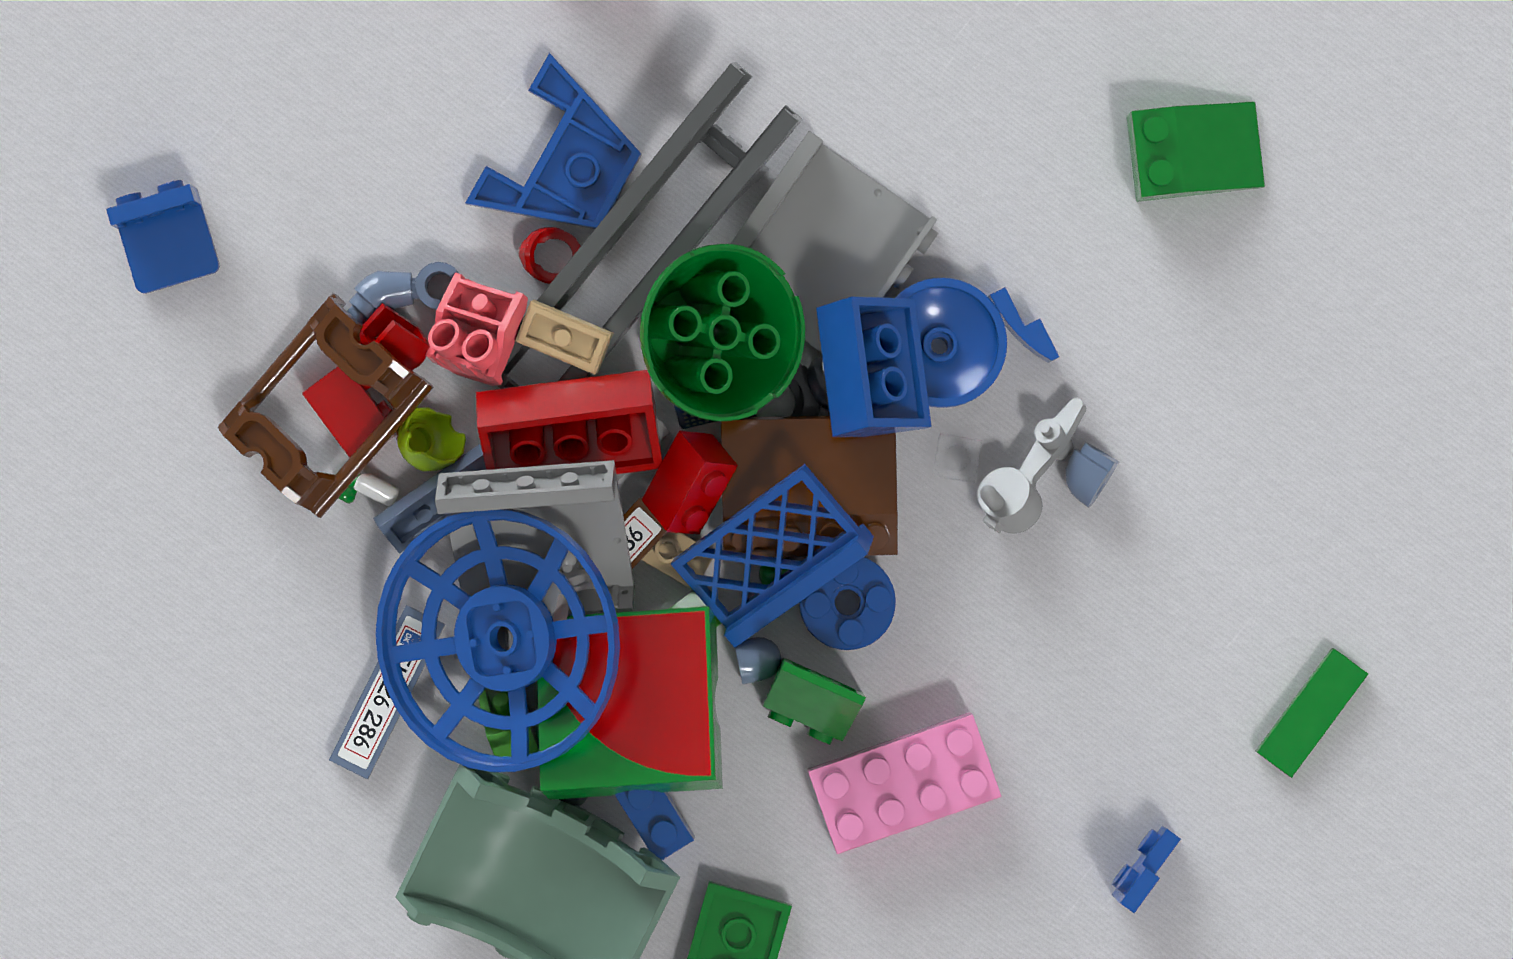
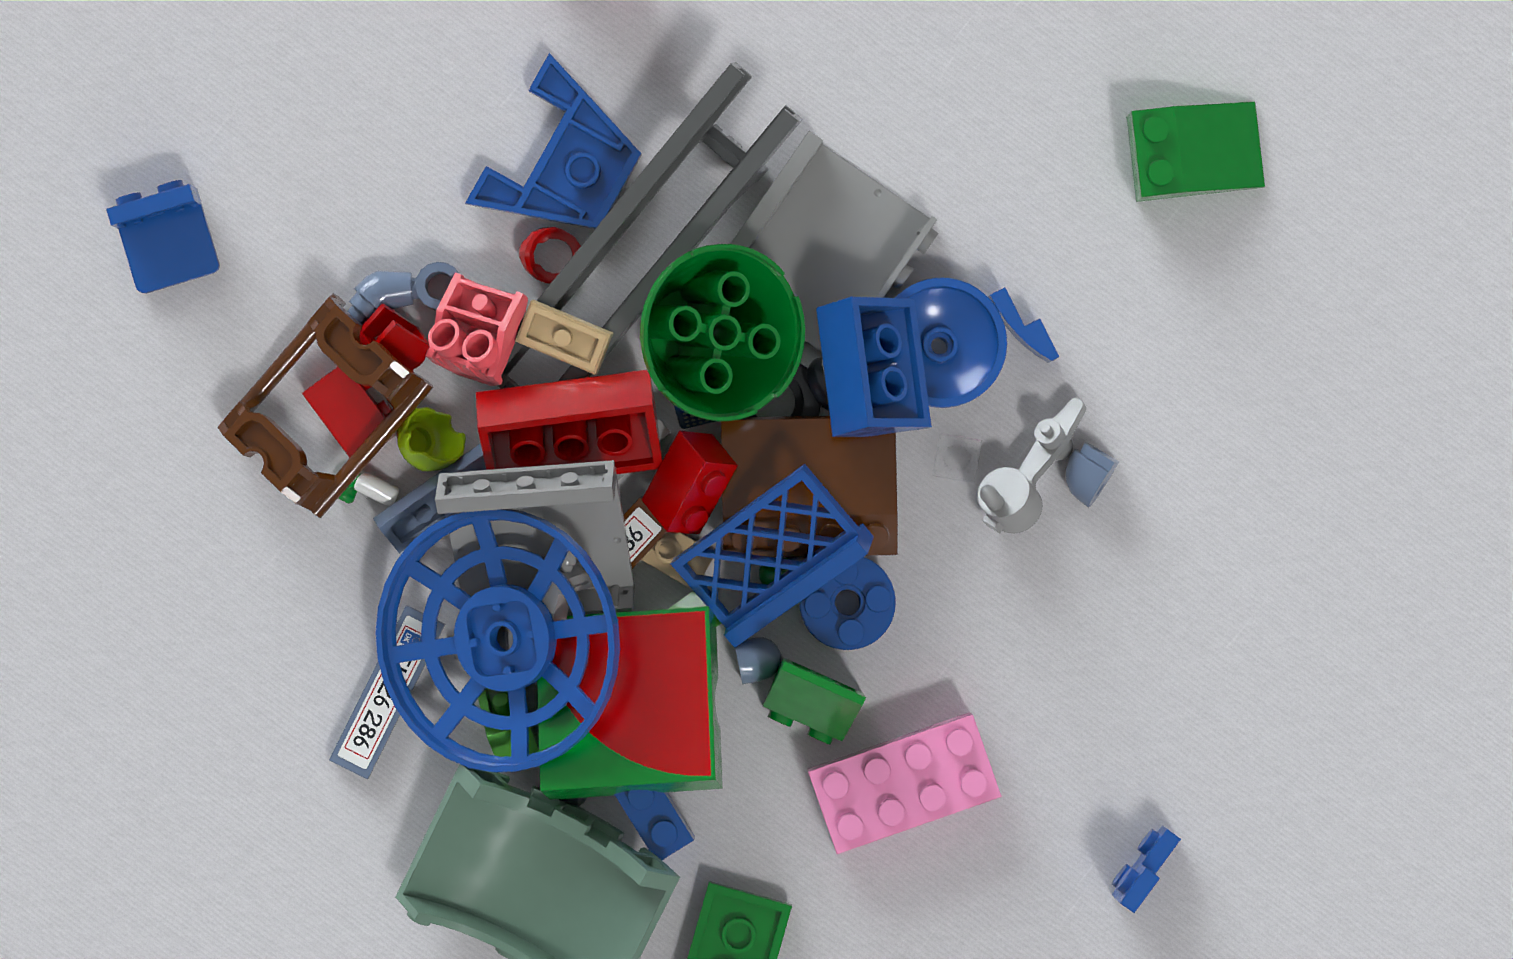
(1311, 712): green tile -> none

